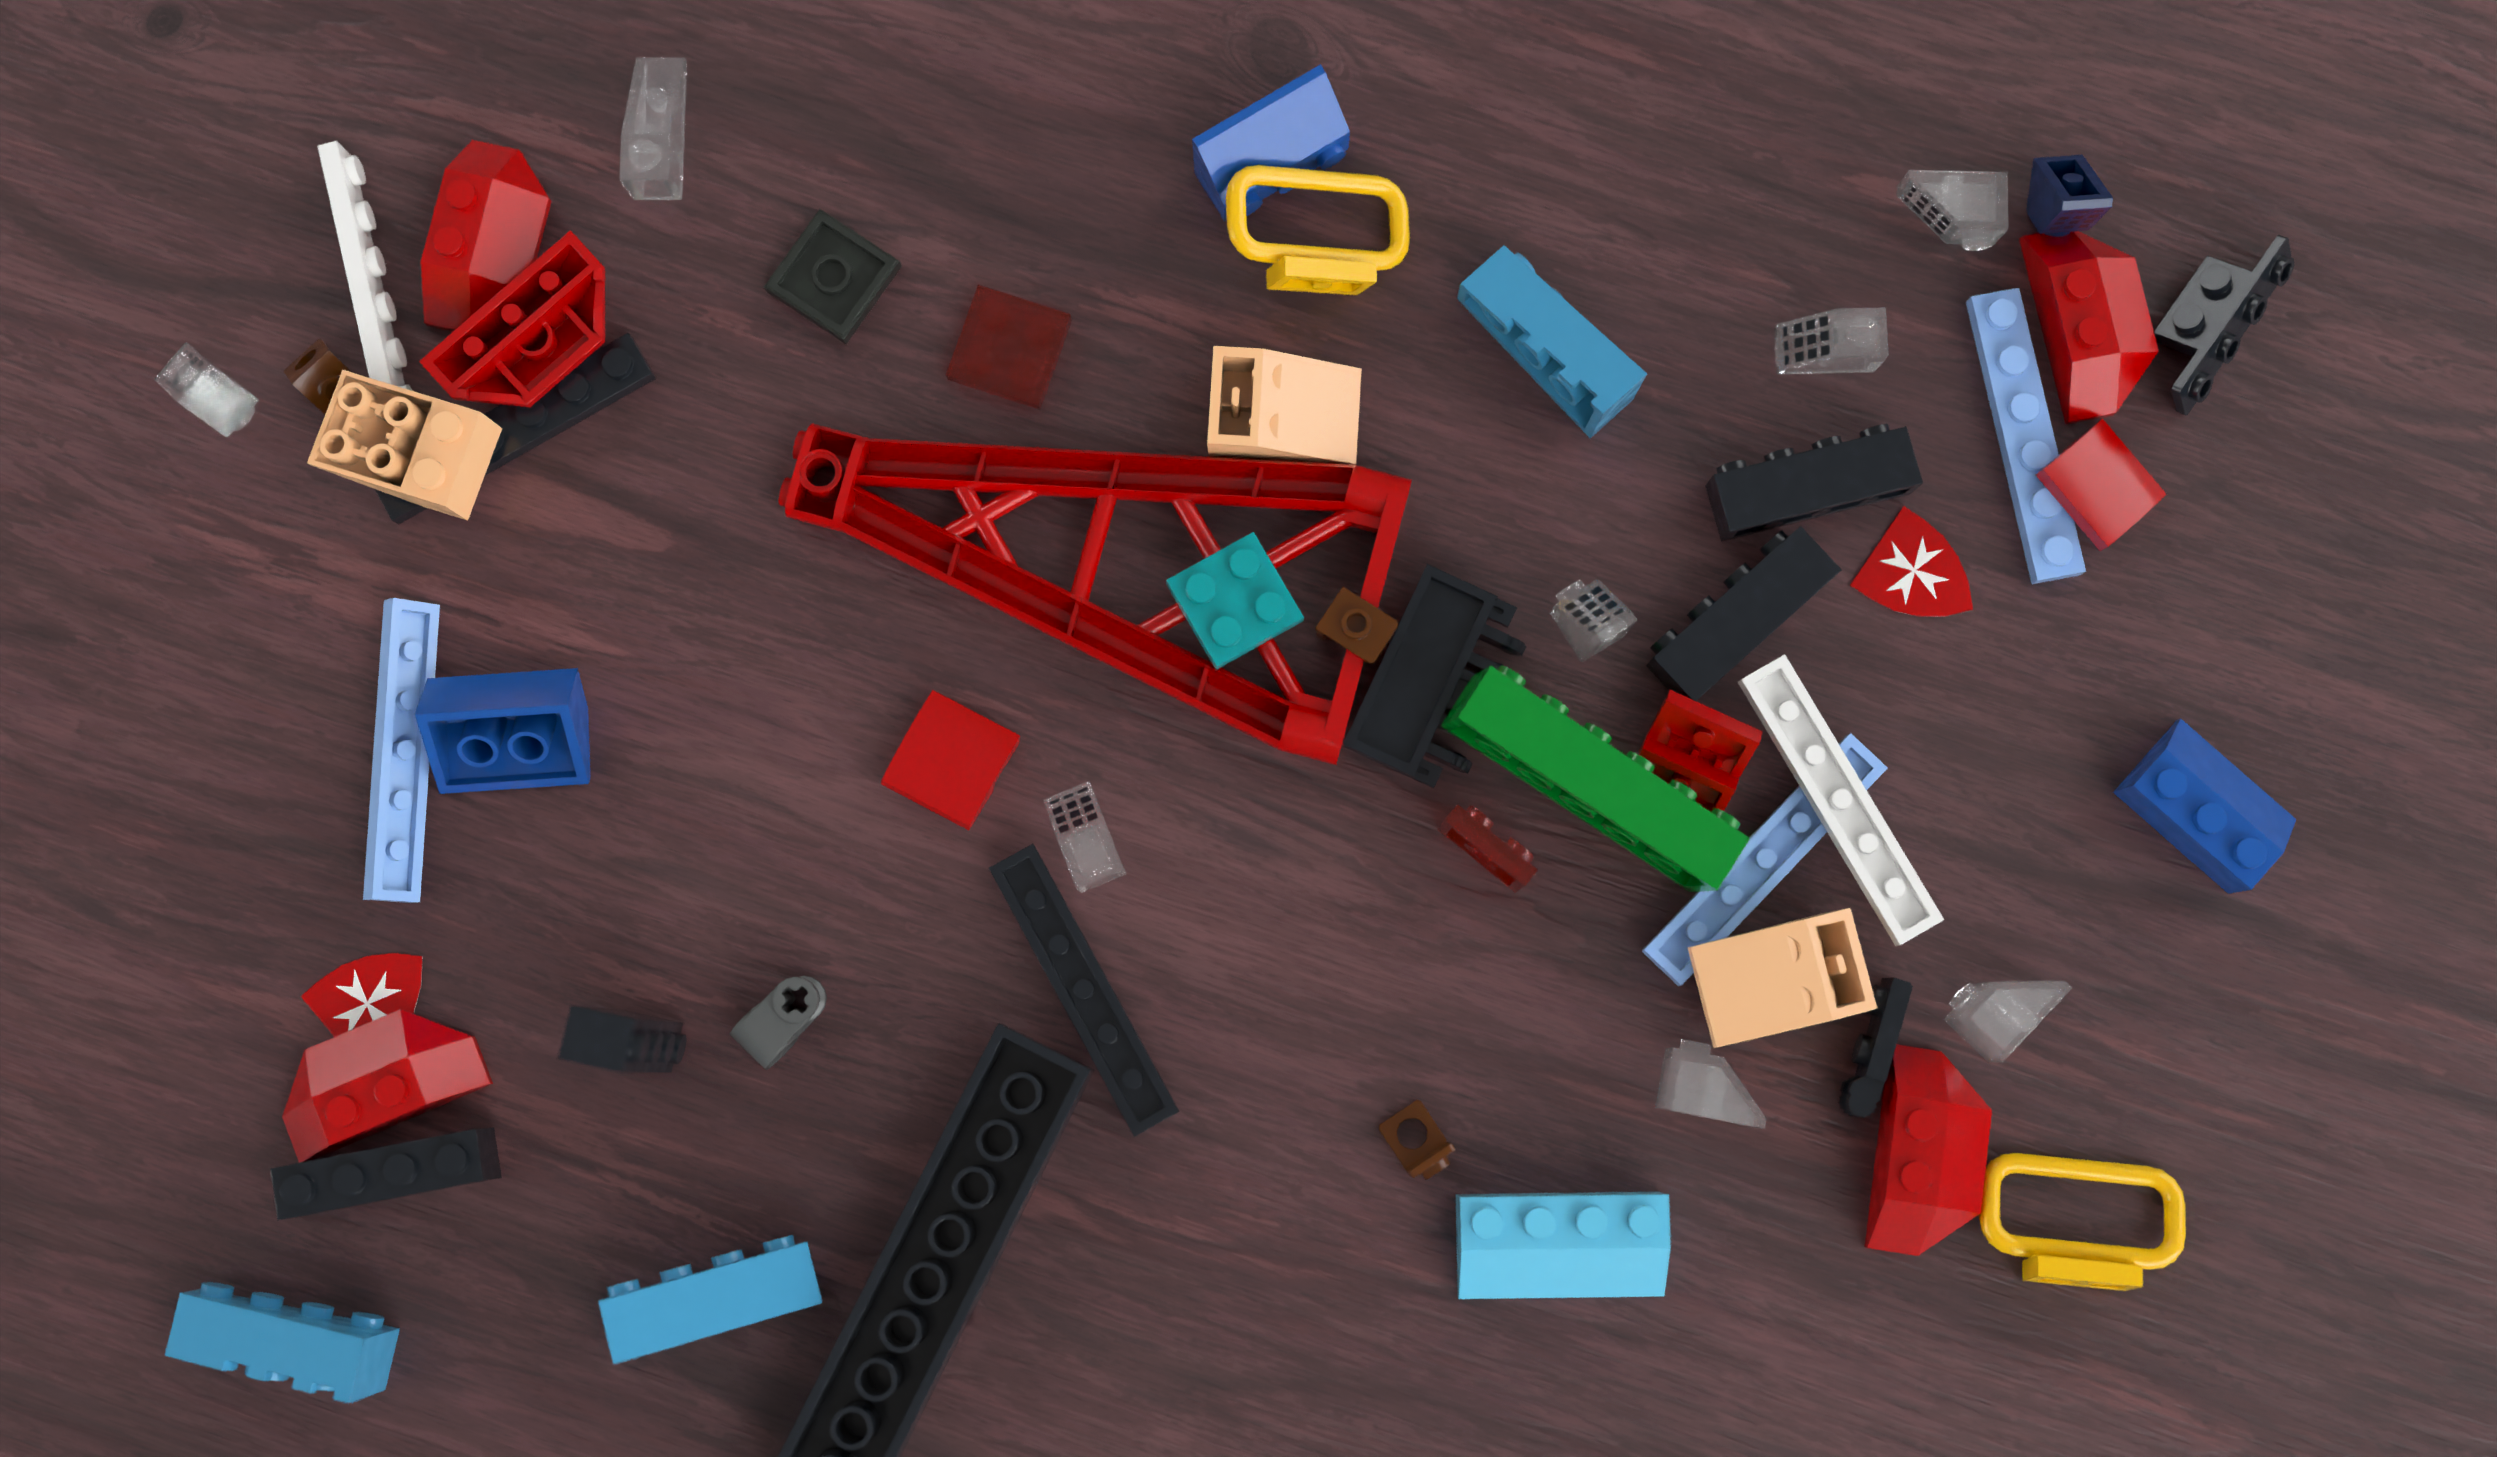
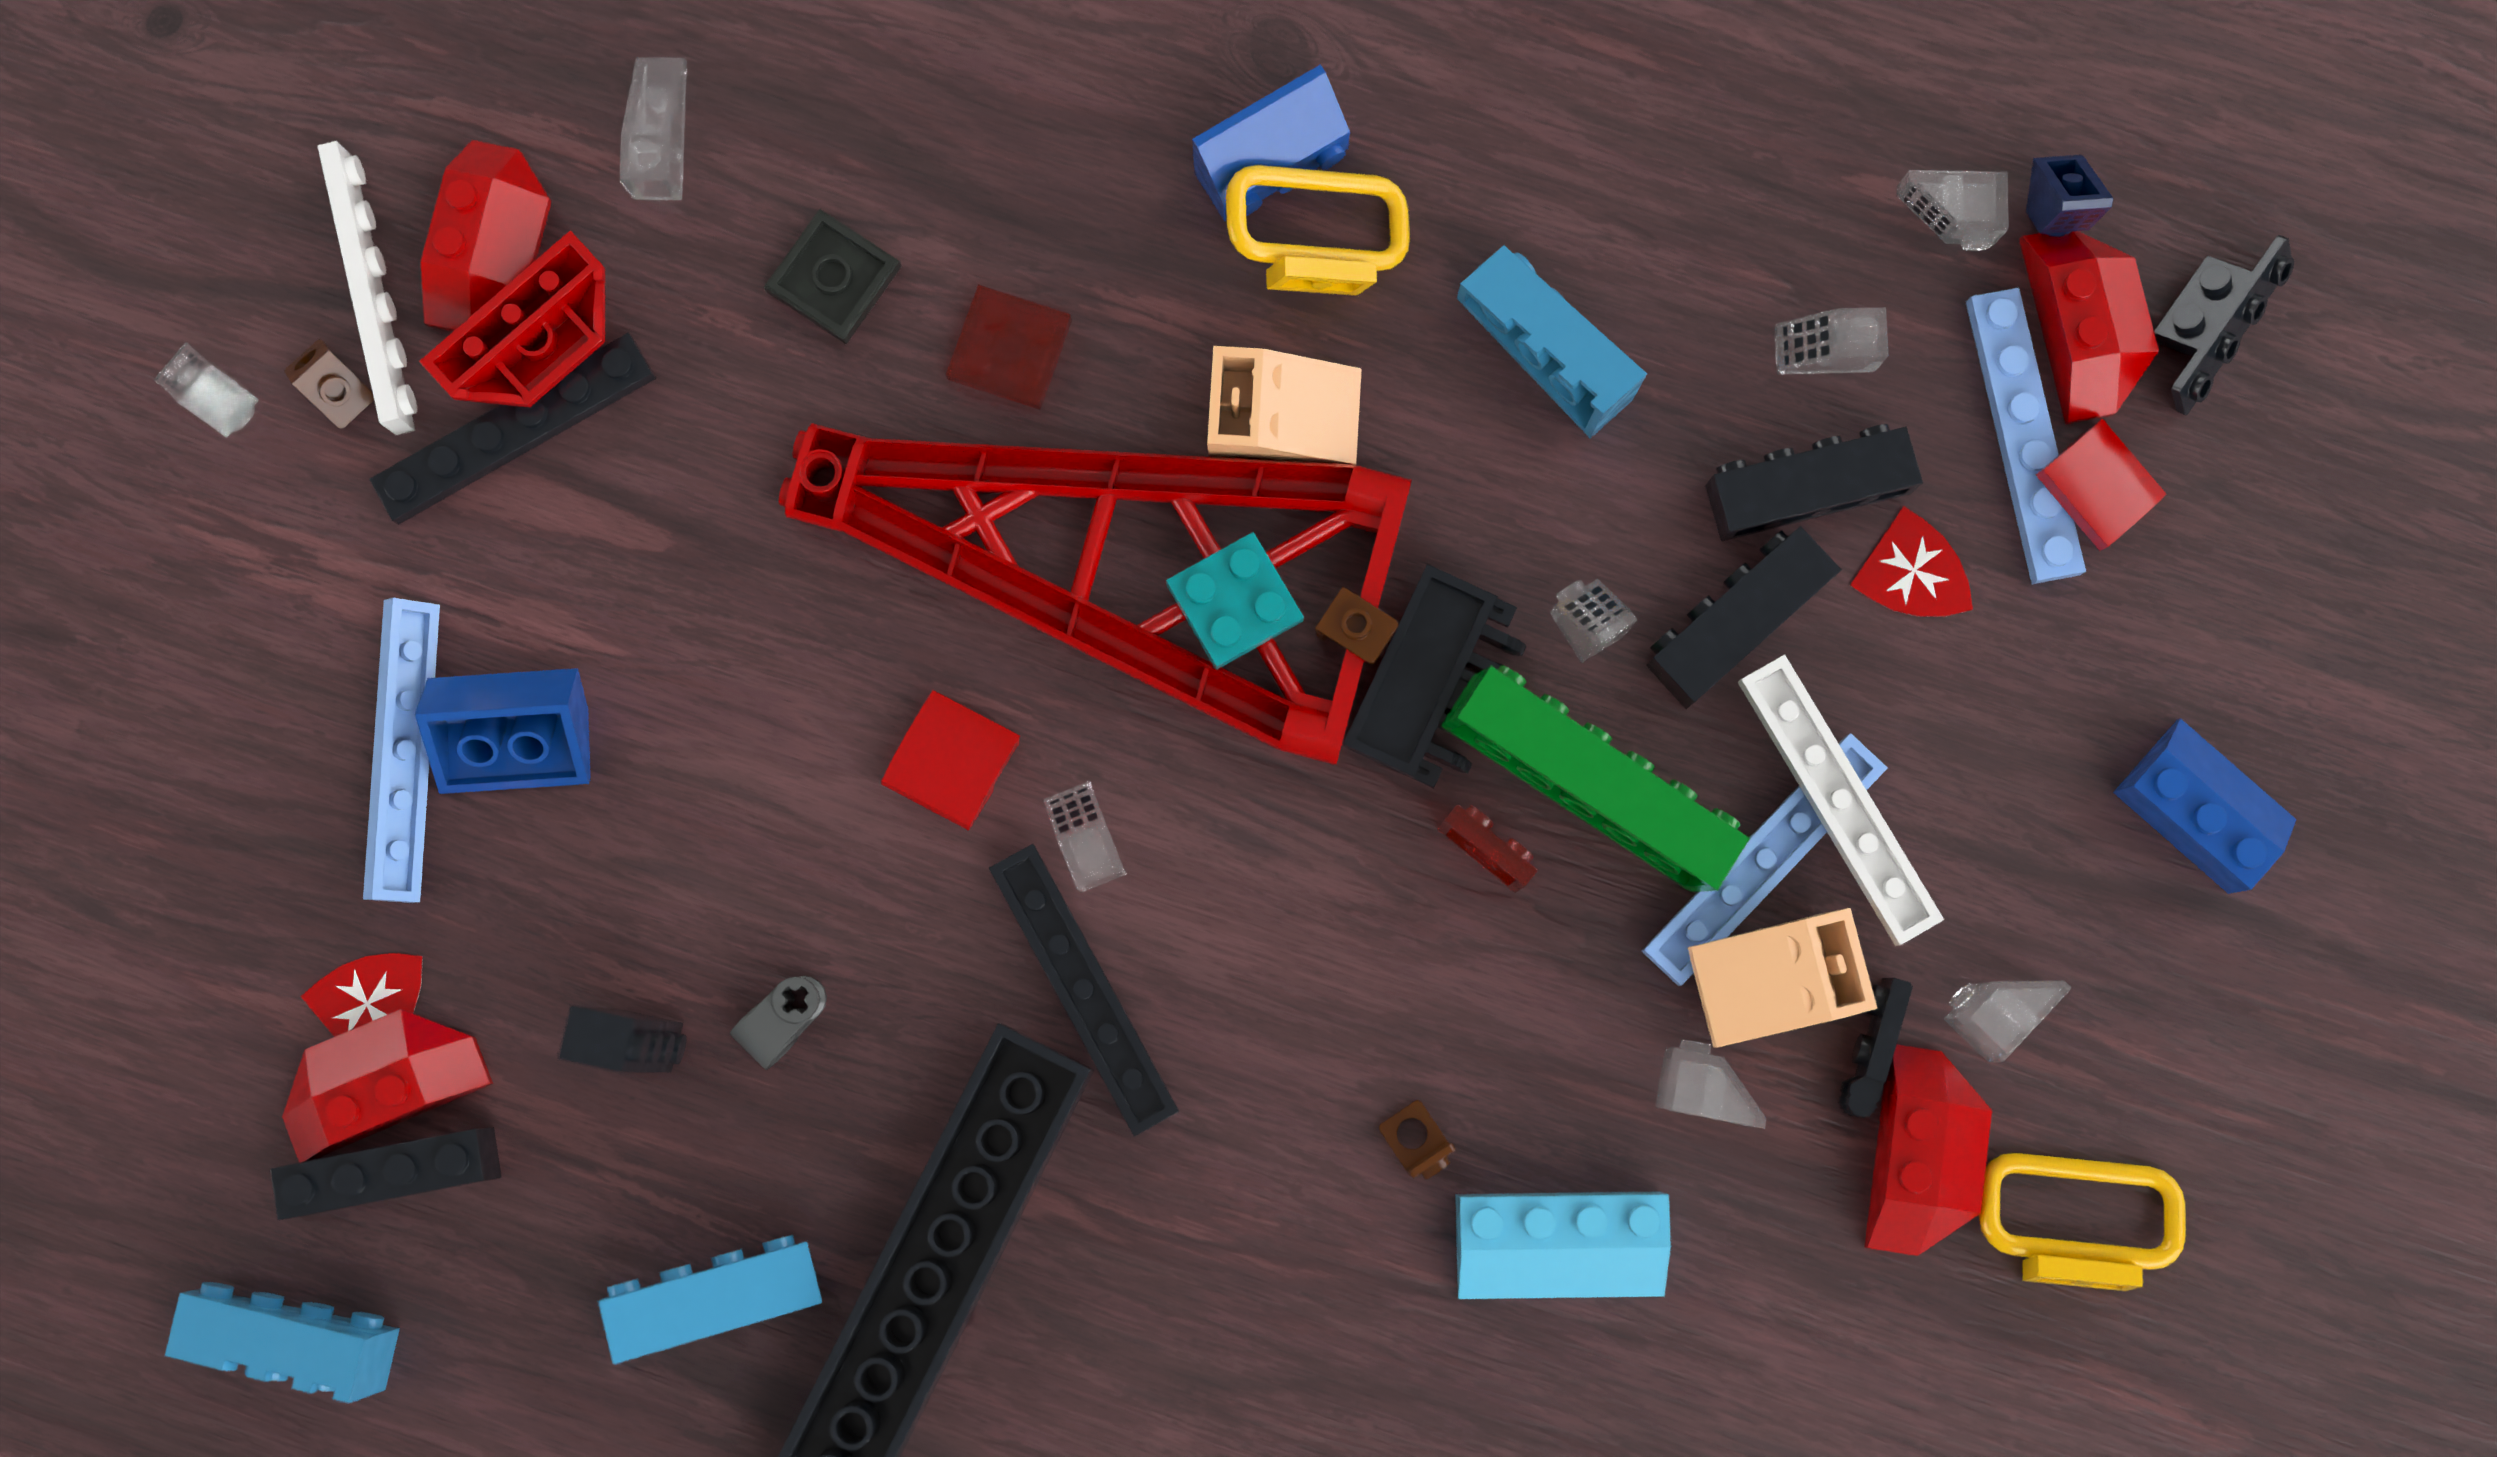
(405, 444): light nougat slope -> none
(1699, 749): red slope -> none

